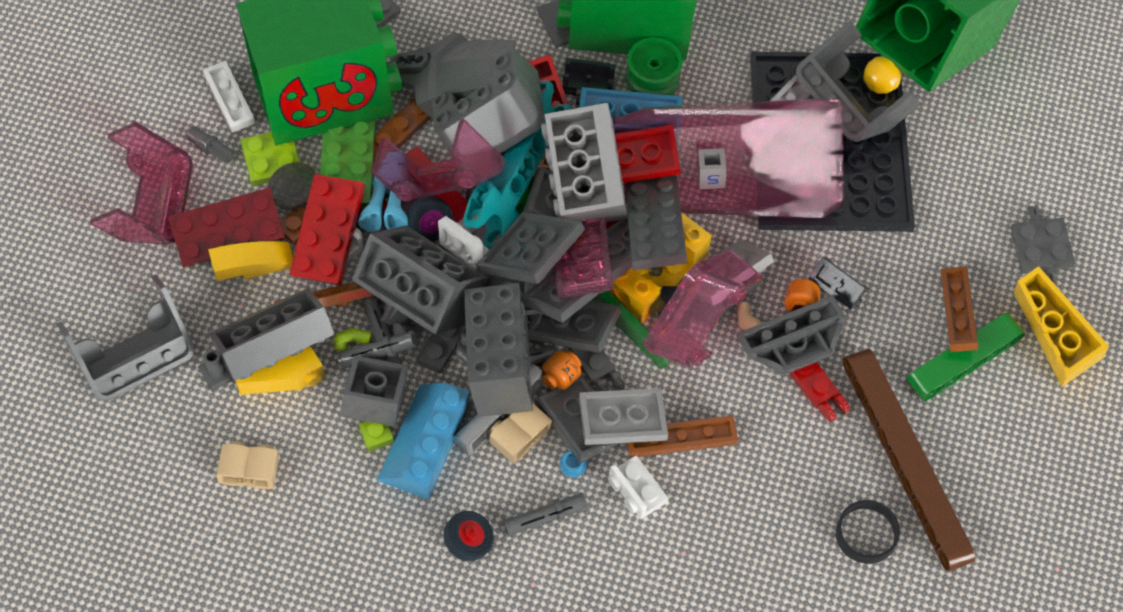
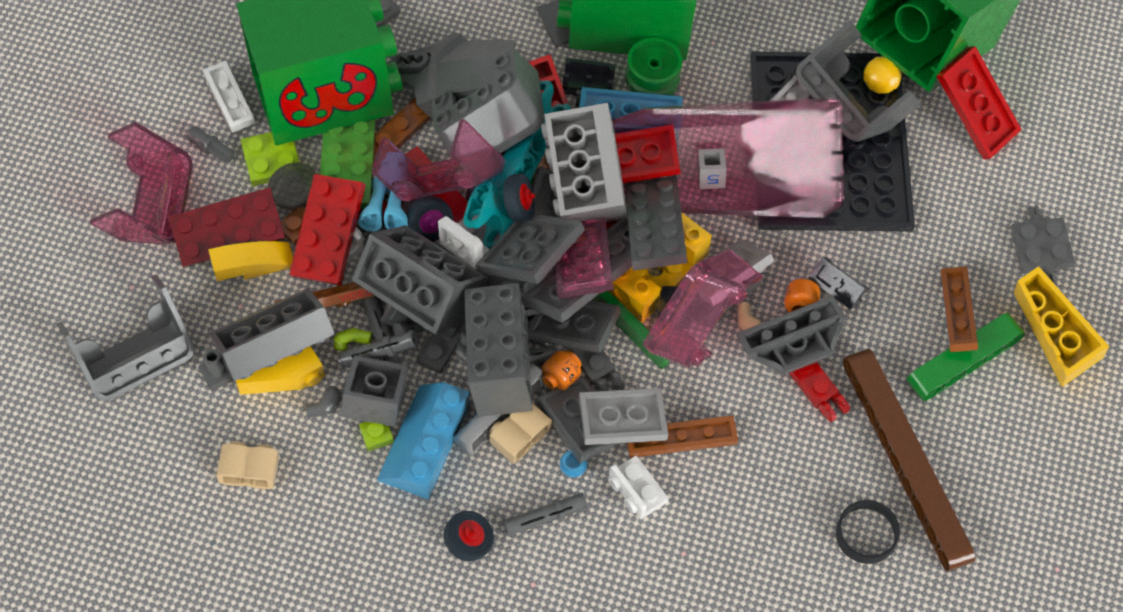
(327, 403): none -> dark grey arm
(519, 197): none -> black wheel
(979, 102): none -> red plate

